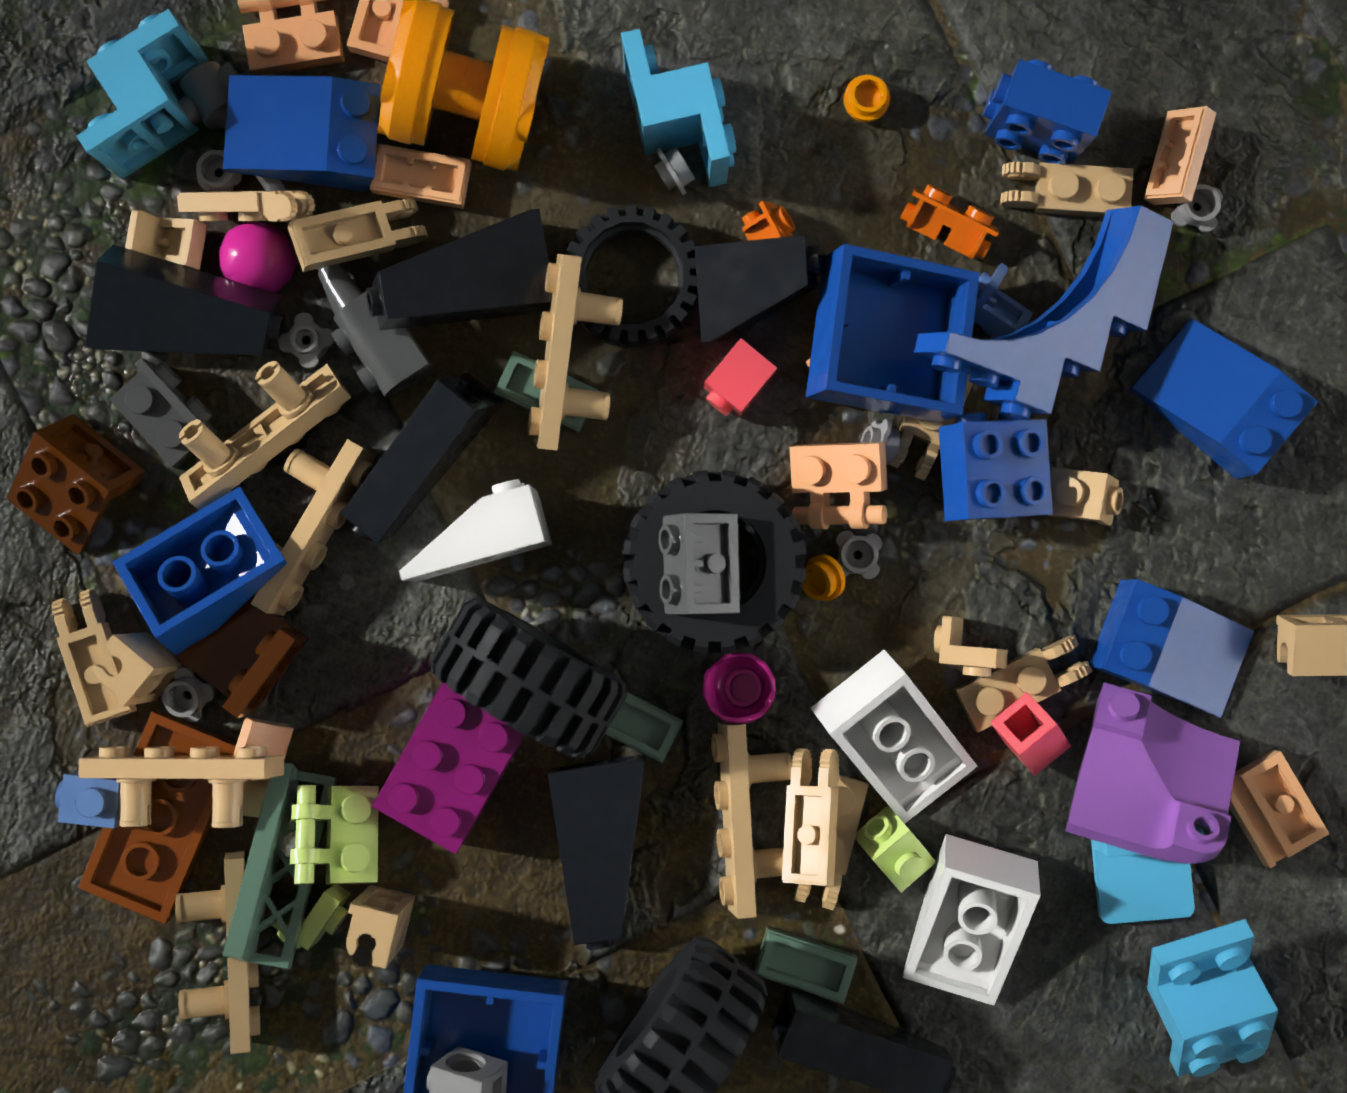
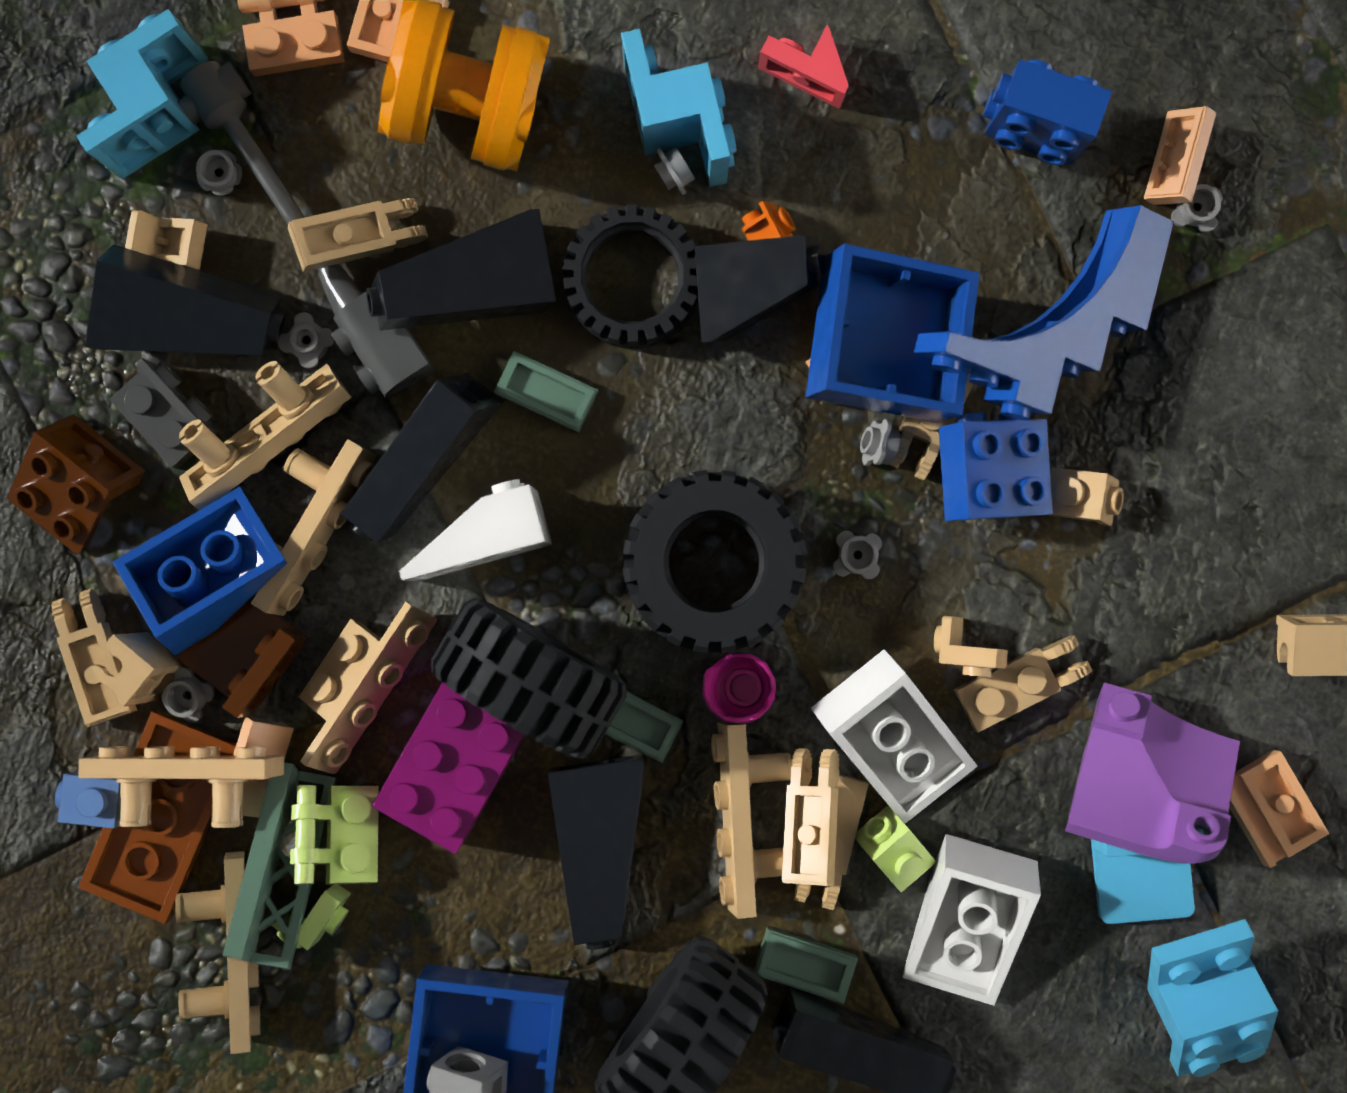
(248, 204): tan hinge -> none
(257, 256): dark pink hair -> none
(302, 129): blue slope -> none
(357, 681): none -> tan bracket
(383, 916): tan hinge -> none
(421, 176): light nougat plate -> none
(556, 328): tan plate -> none
(700, 563): dark grey bracket -> none
(738, 379): coral brick -> none
(814, 74): none -> coral slope
(823, 578): light orange plate -> none
(839, 468): light nougat plate -> none
(866, 98): light orange plate -> none
(967, 226): orange hinge -> none
(996, 310): medium blue bracket -> none
(1031, 733): coral brick -> none
(1069, 188): tan hinge -> none
(1171, 646): blue slope -> none
(1223, 398): blue slope -> none

